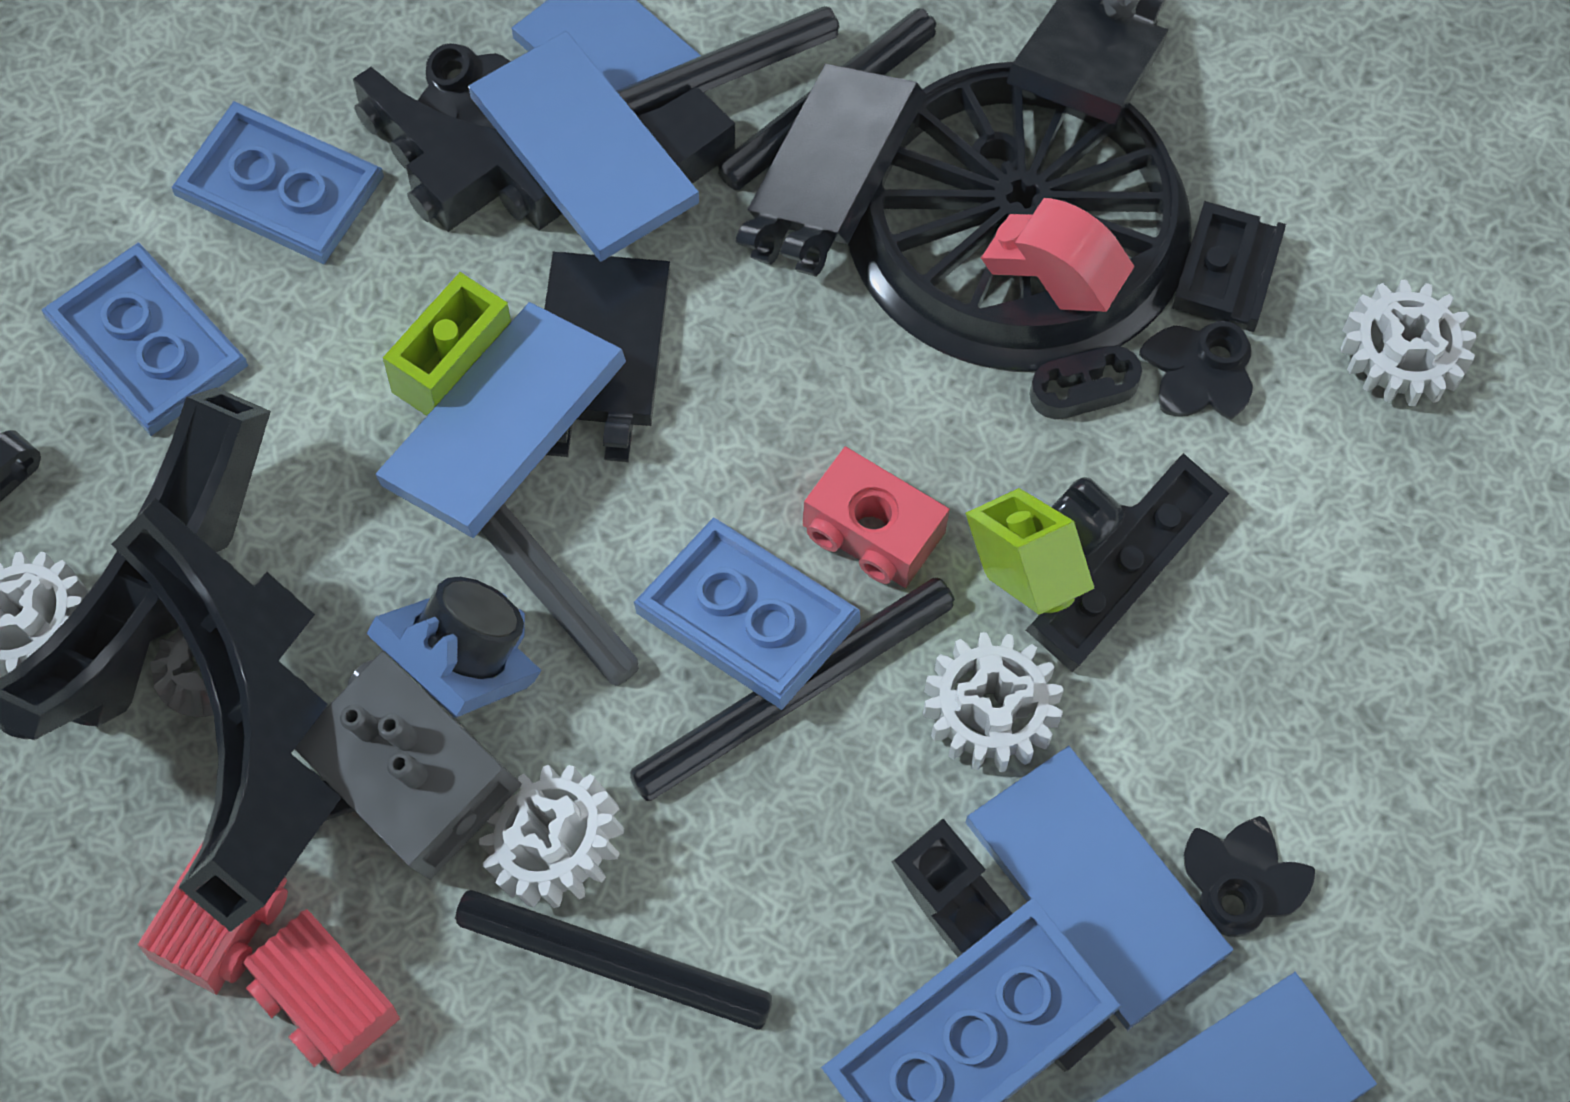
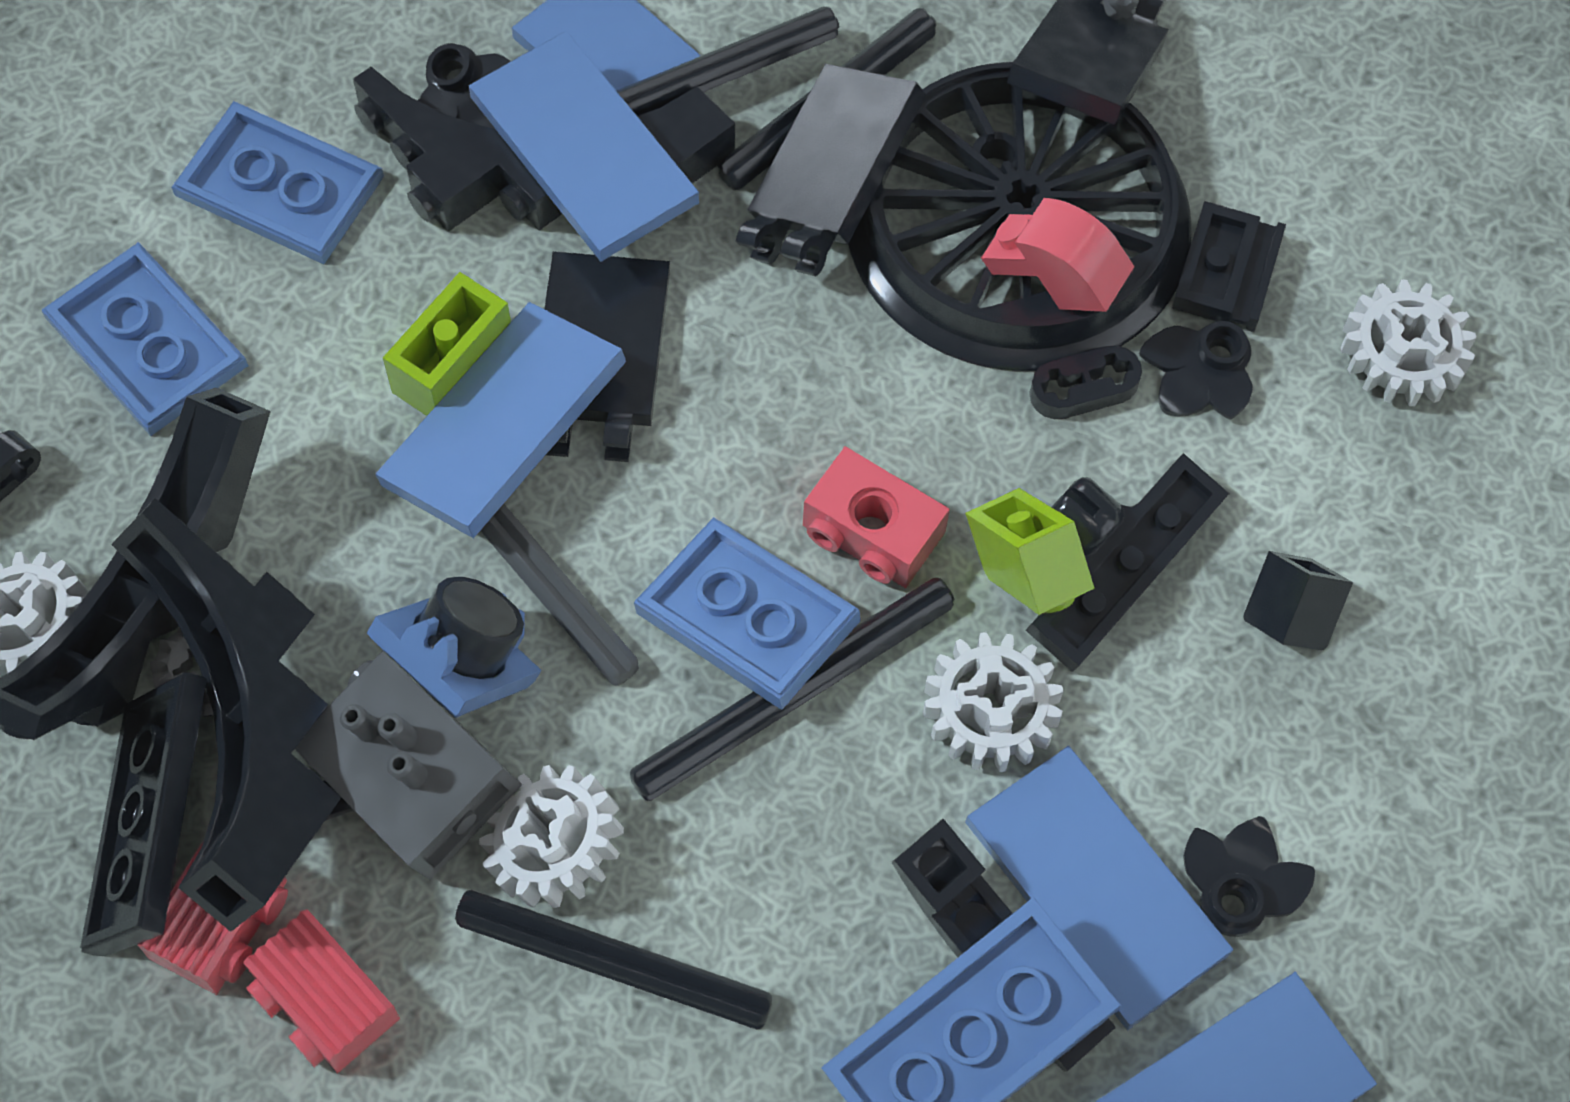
(144, 817): none -> black tile
(1297, 601): none -> black panel

